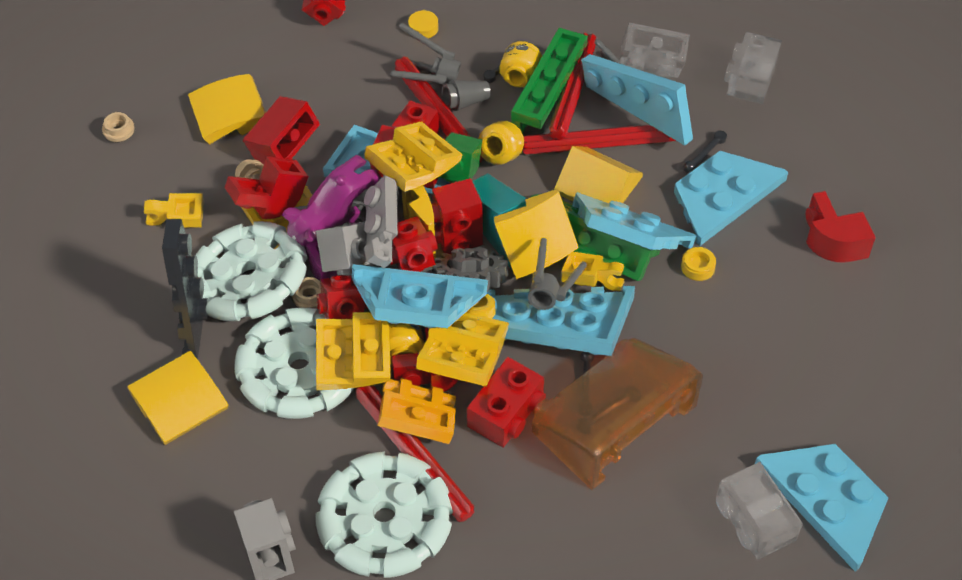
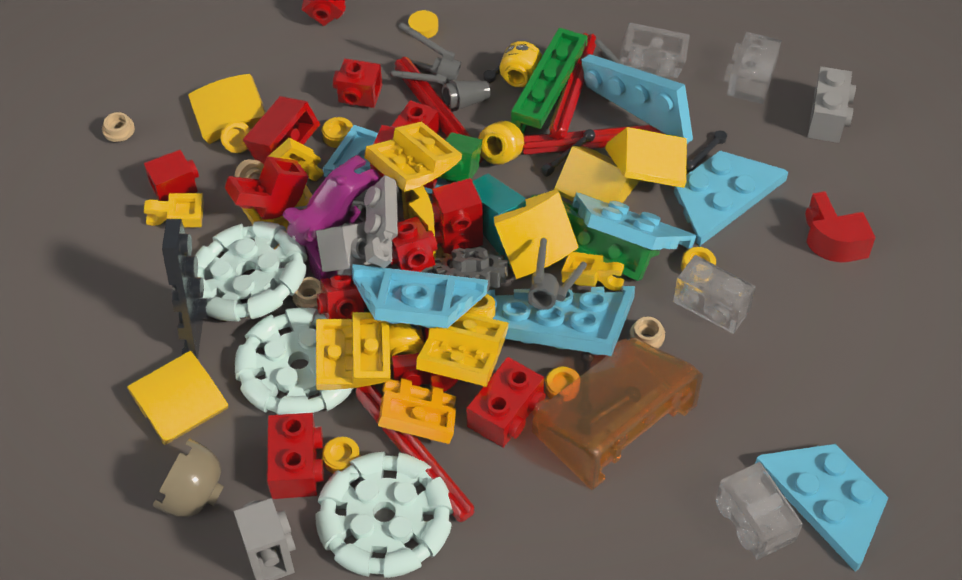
(171, 175): none -> red brick
(191, 482): none -> dark tan cylinder
(233, 135): none -> yellow tile
(293, 455): none -> red brick
(304, 155): none -> yellow plate
(335, 130): none -> yellow tile
(338, 453): none -> yellow tile
(358, 83): none -> red brick
(548, 168): none -> black hinge
(559, 379): none -> yellow tile
(648, 326): none -> tan plate
(650, 156): none -> yellow slope
(714, 294): none -> clear brick
(830, 104): none -> light grey brick

